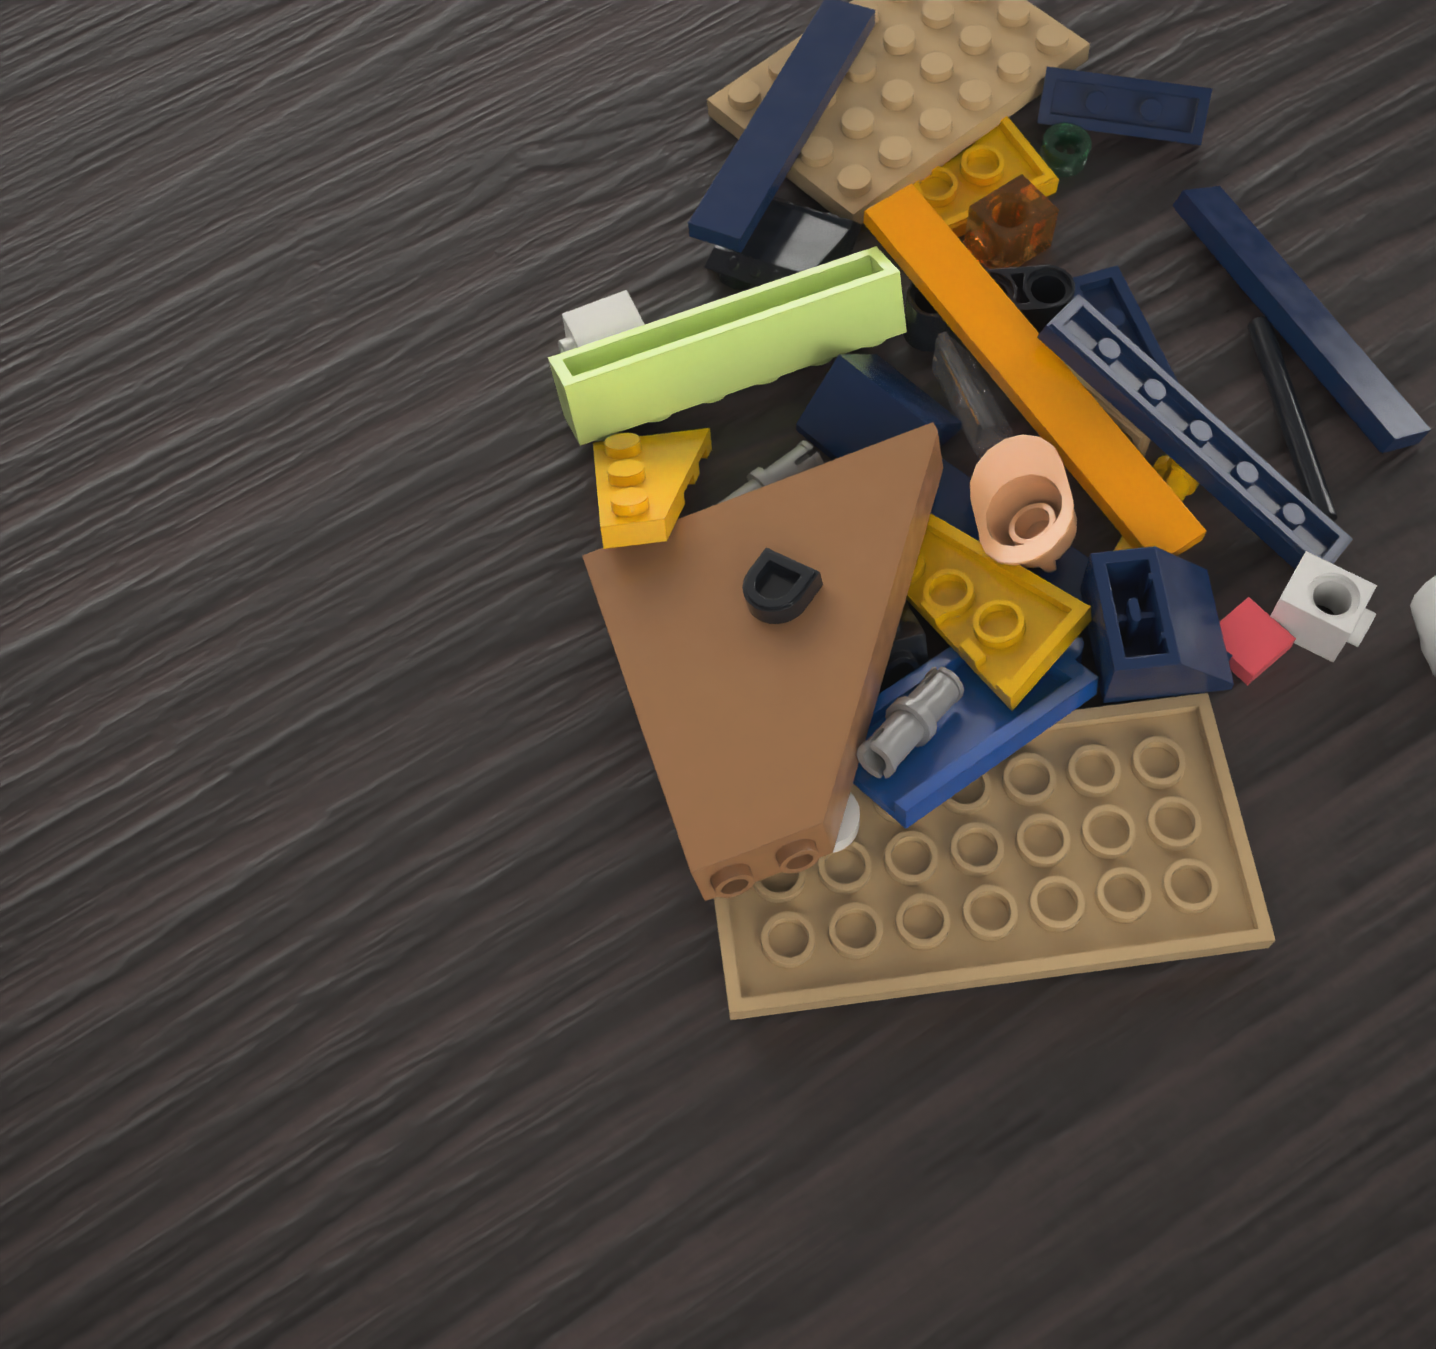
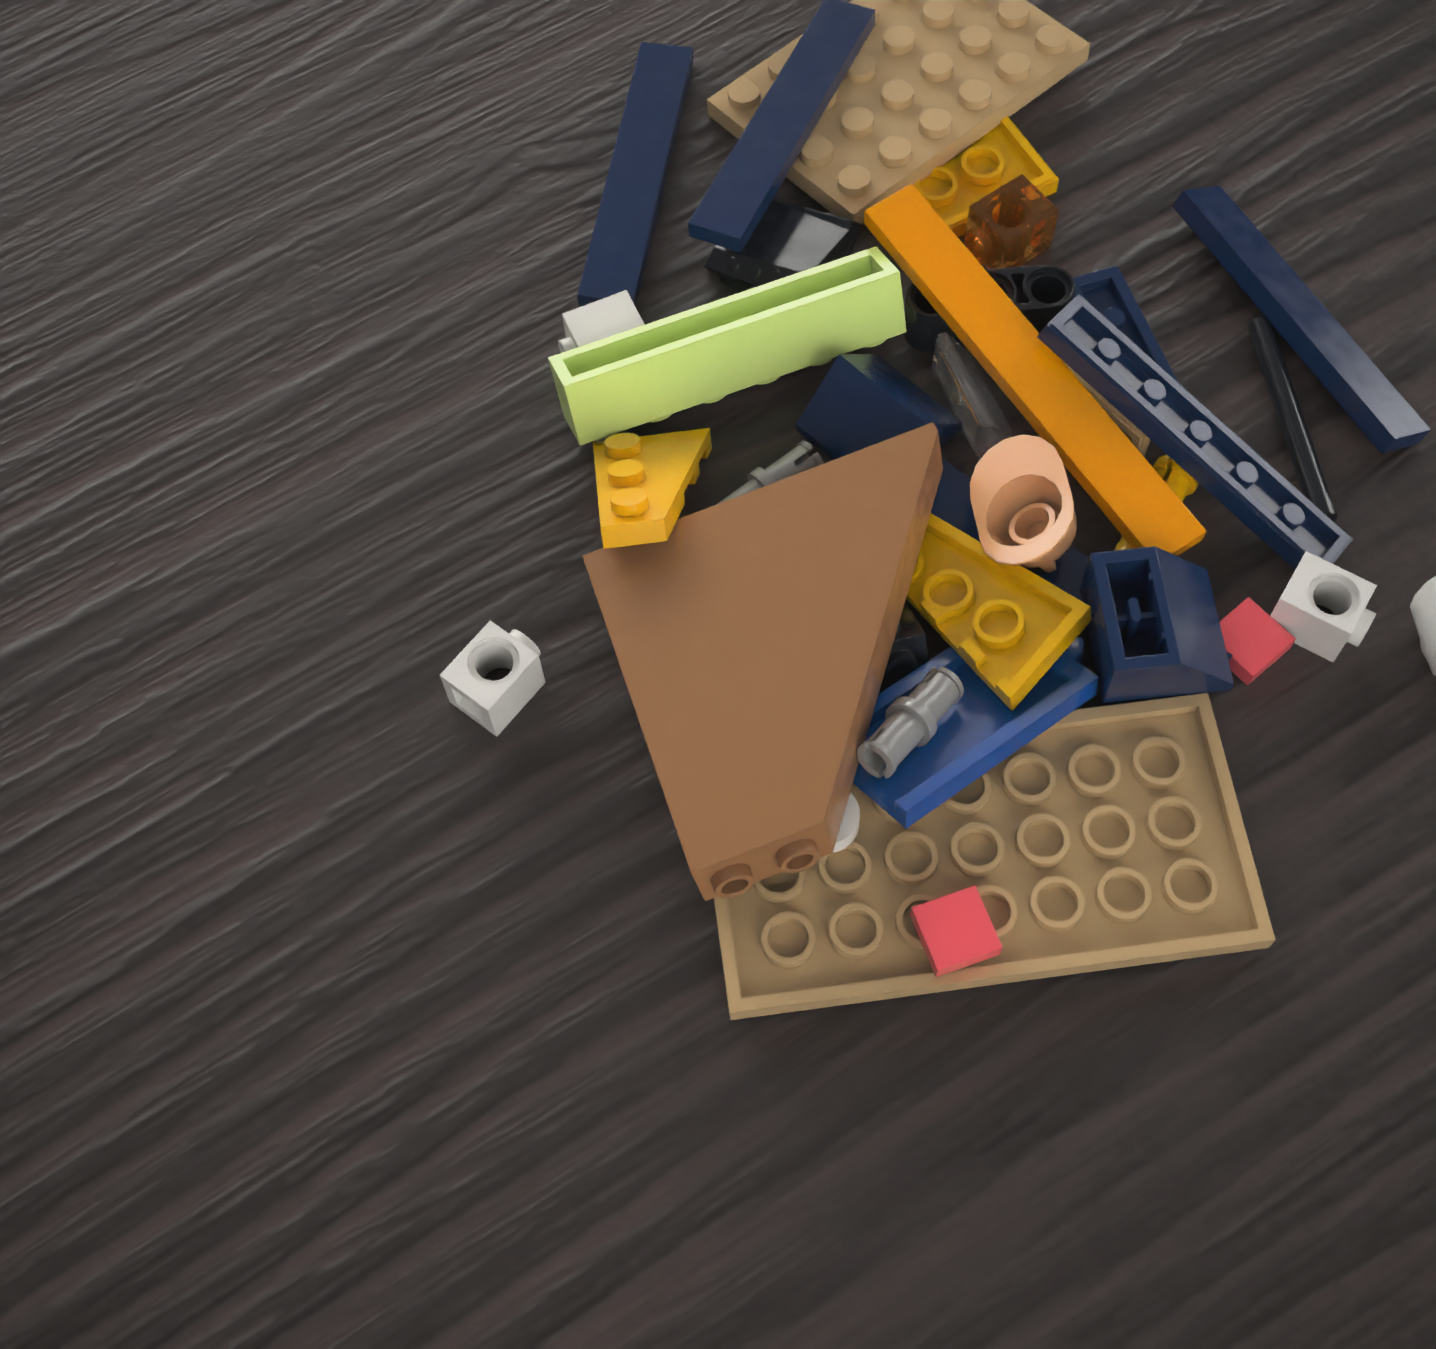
(496, 701): none -> white brick
(637, 173): none -> dark blue tile
(779, 587): black tile -> none
(955, 931): none -> coral tile
(1067, 136): clear green bush -> none
(1124, 105): dark blue plate -> none

